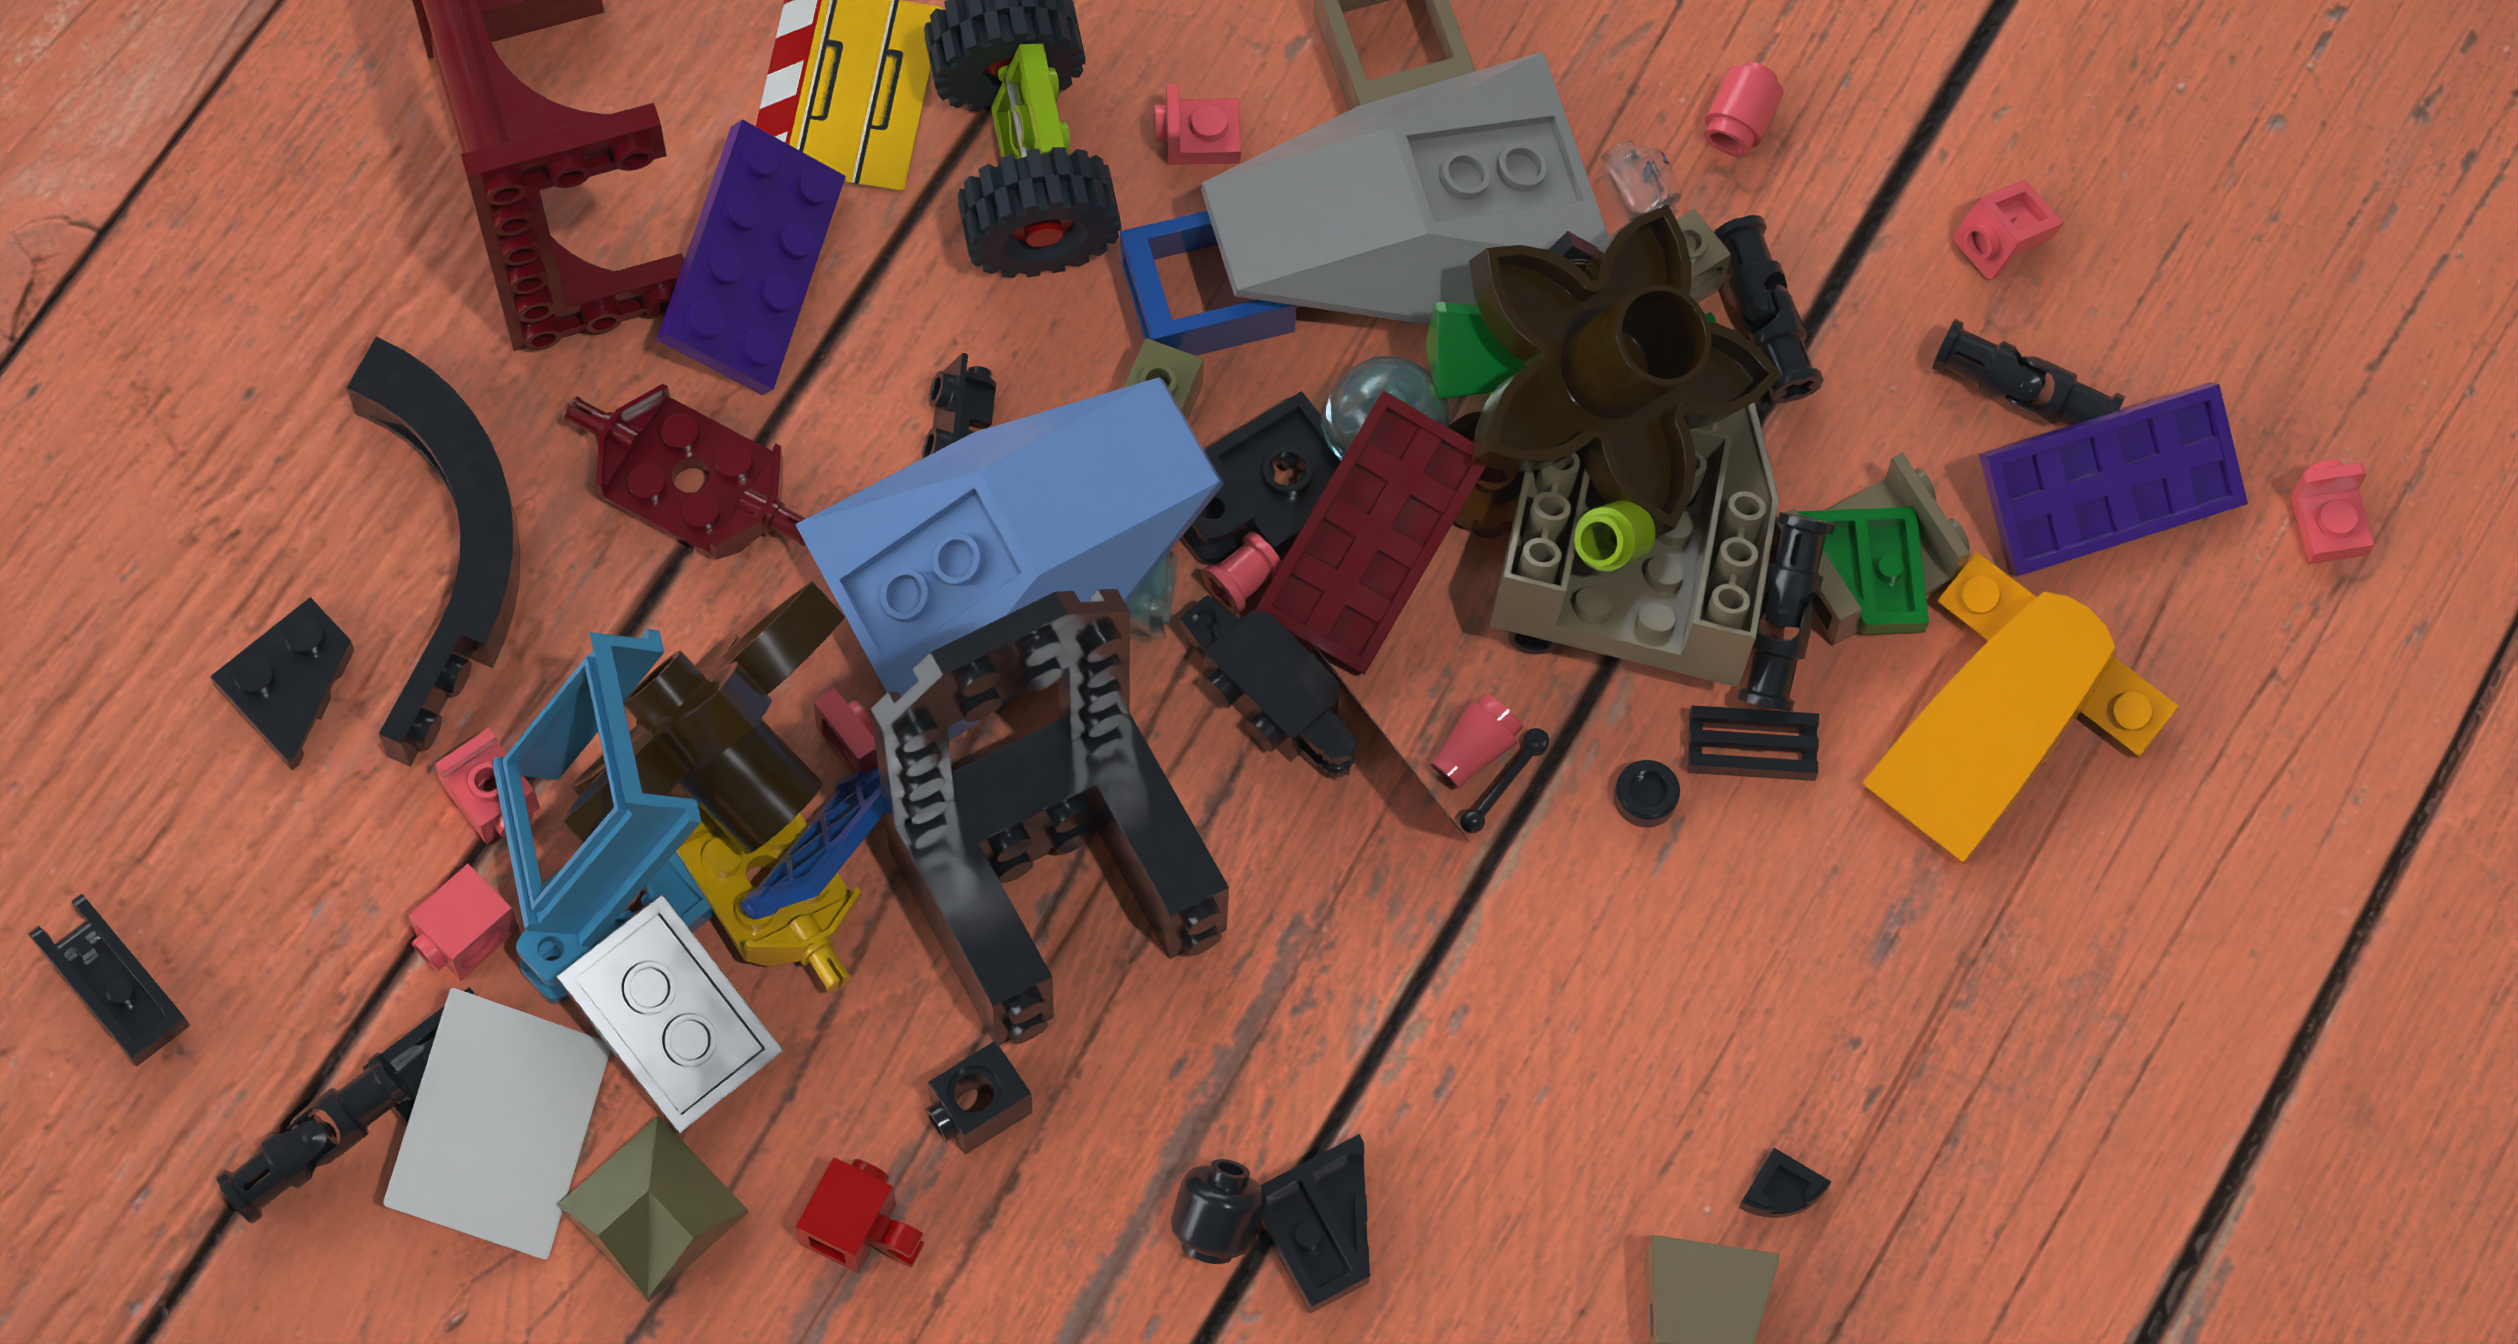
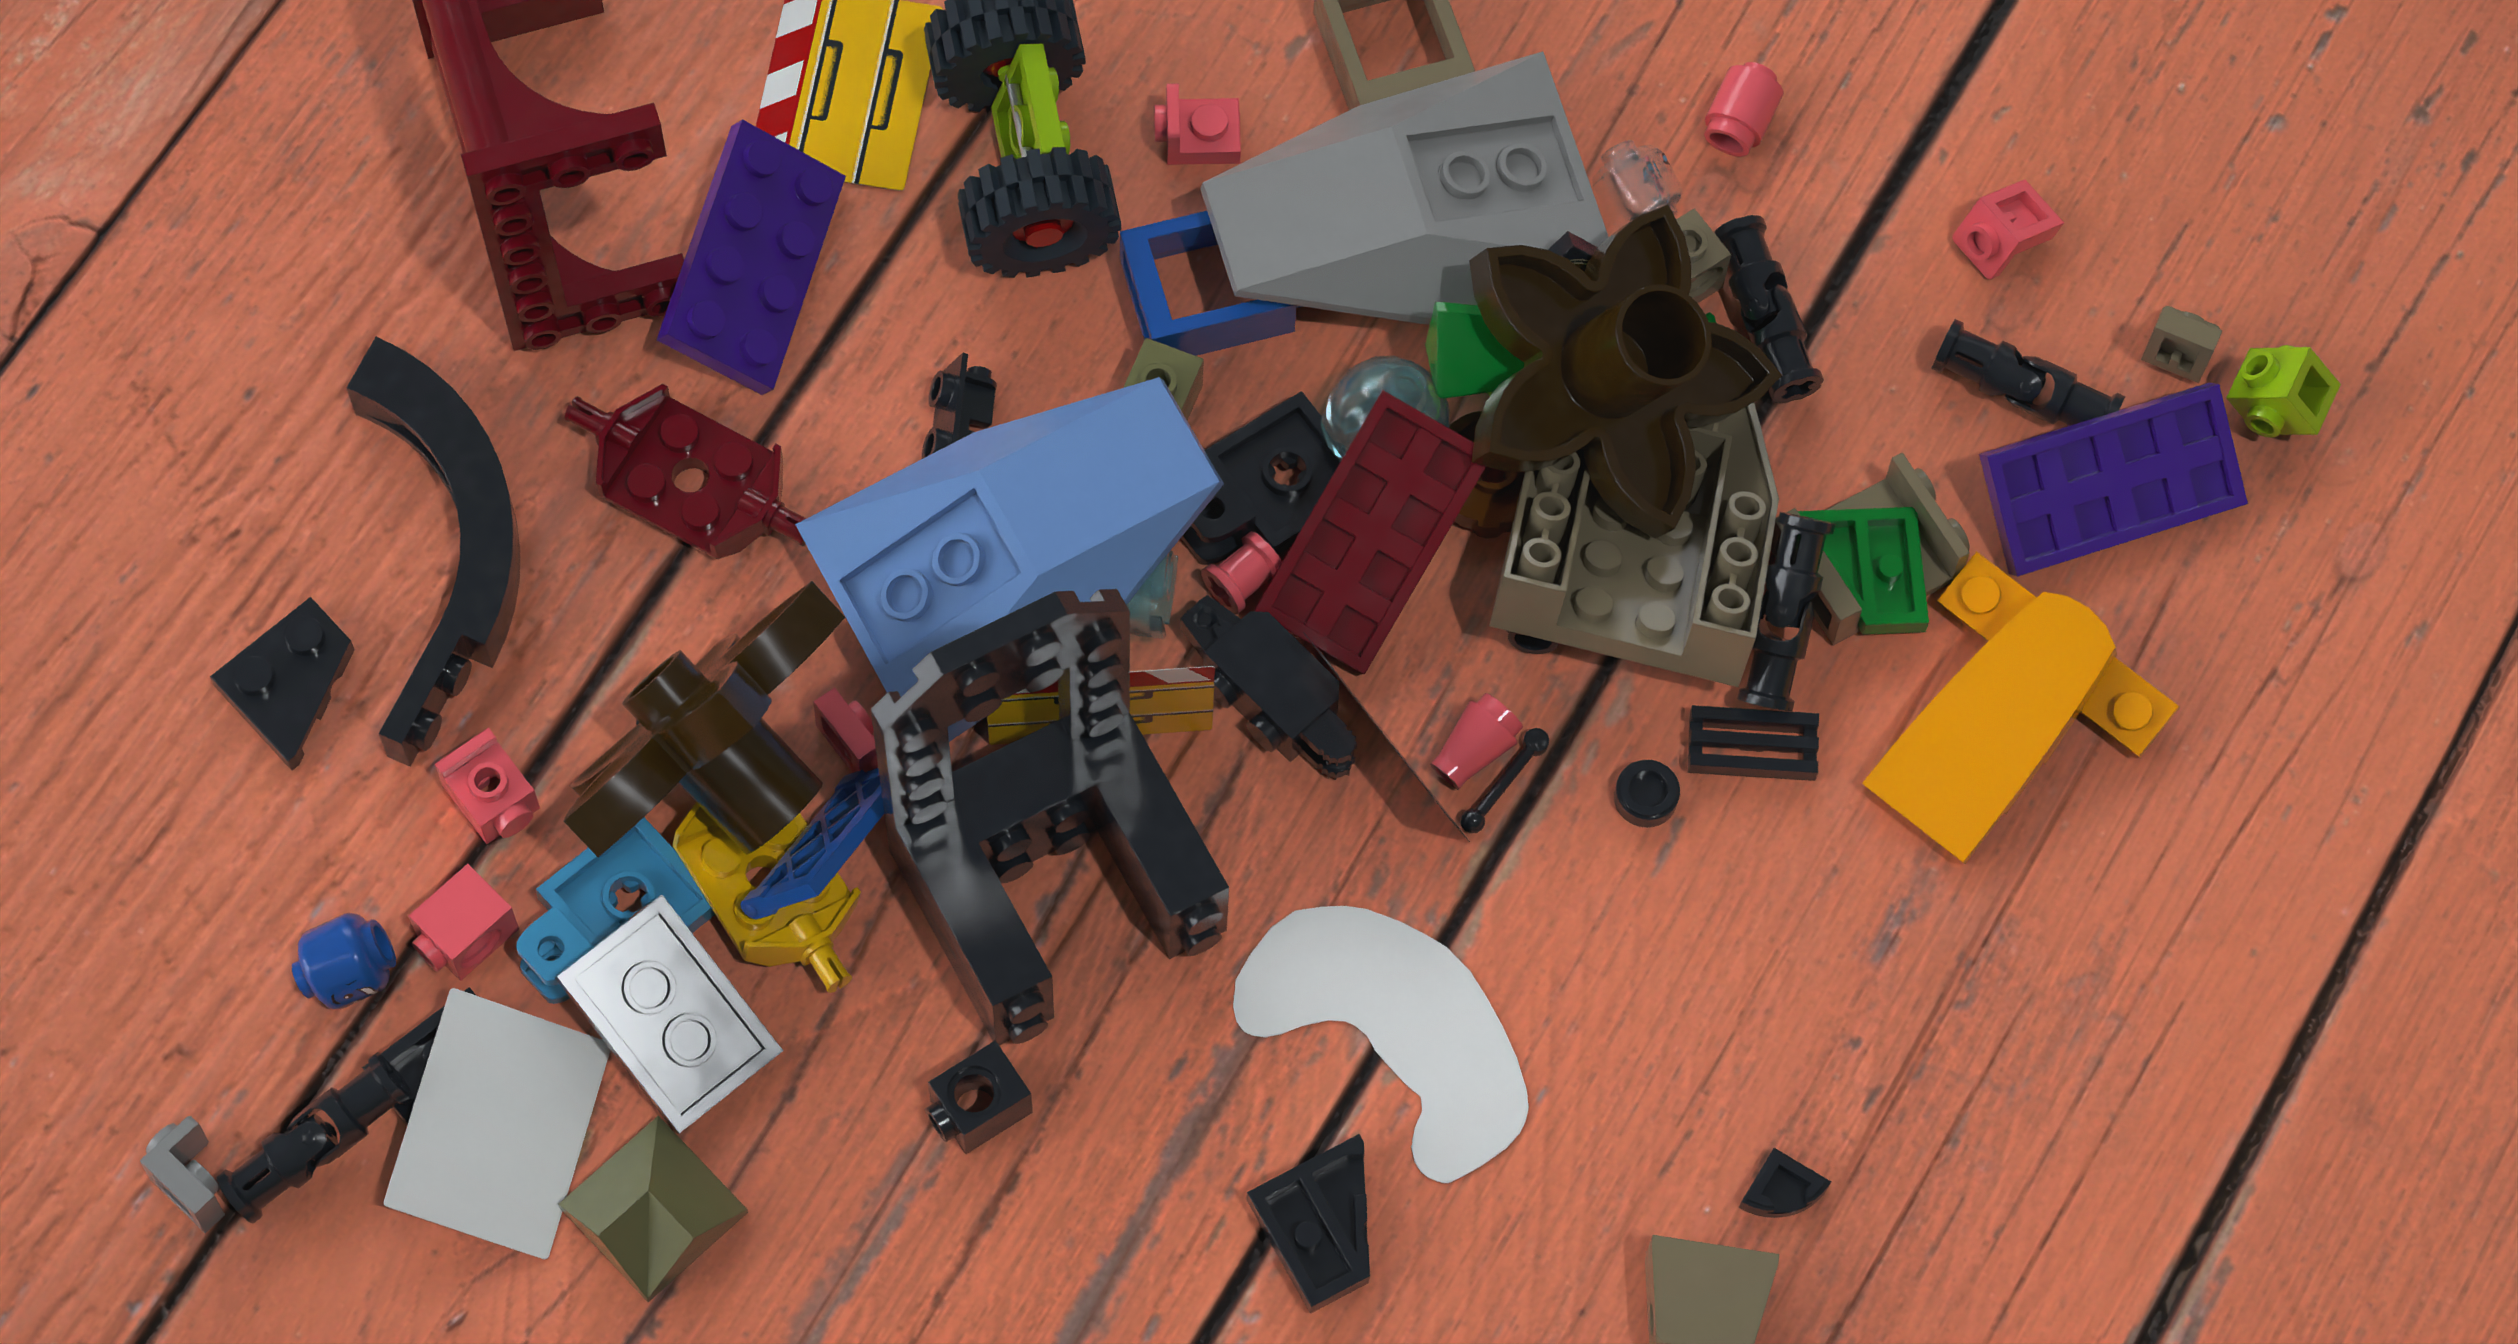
(113, 984): black hinge -> none
(186, 1186): none -> light grey bracket
(344, 961): none -> blue head
(637, 832): dark azure piece -> none
(852, 1217): red brick -> none
(1158, 704): none -> yellow sticker
(1218, 1211): black head -> none
(1416, 1011): none -> white sticker
(1614, 535): lime brick -> none
(2182, 343): none -> dark tan bracket
(2283, 391): none -> lime brick
(2332, 512): coral bracket -> none

